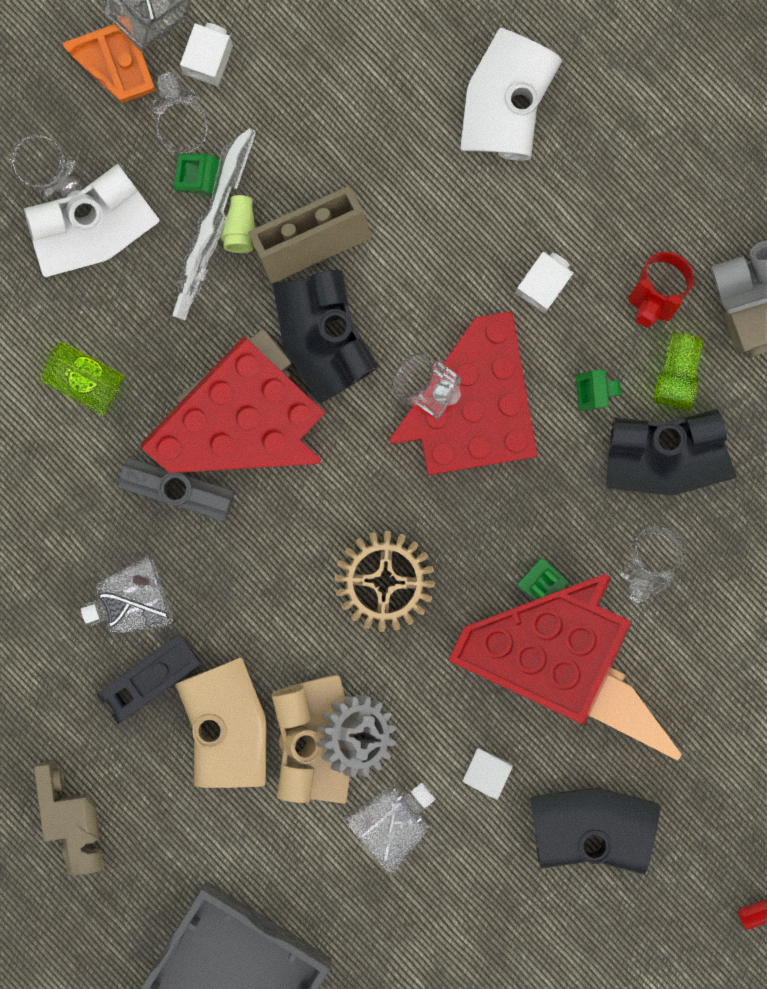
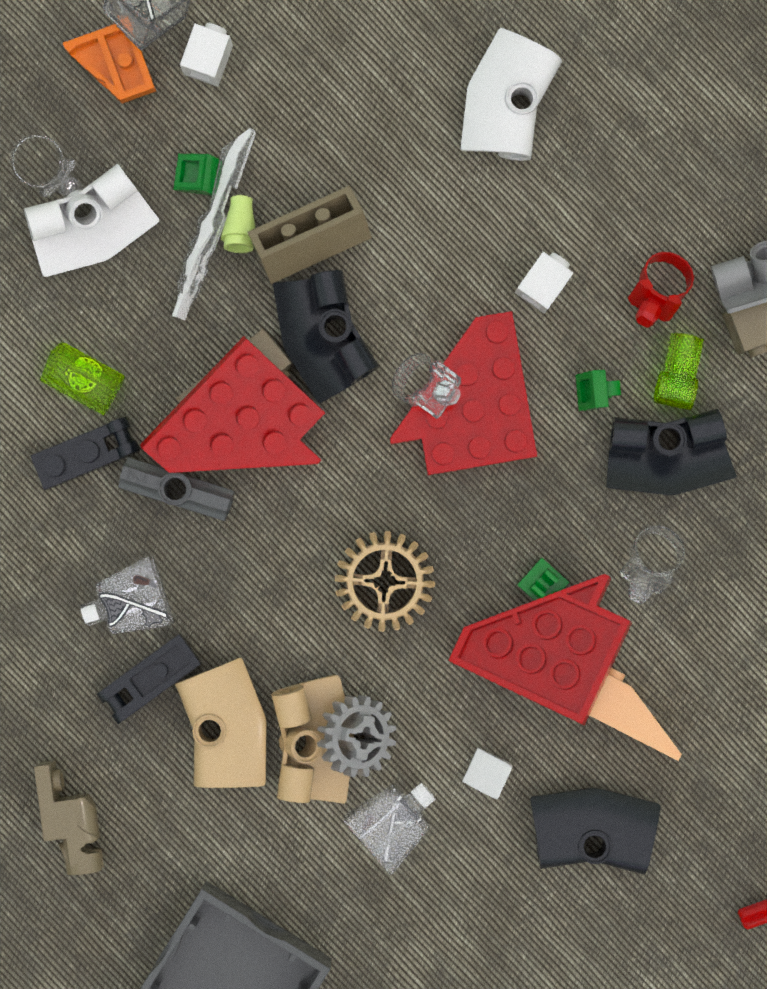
(84, 454): none -> black plate
(169, 87): clear piece -> none

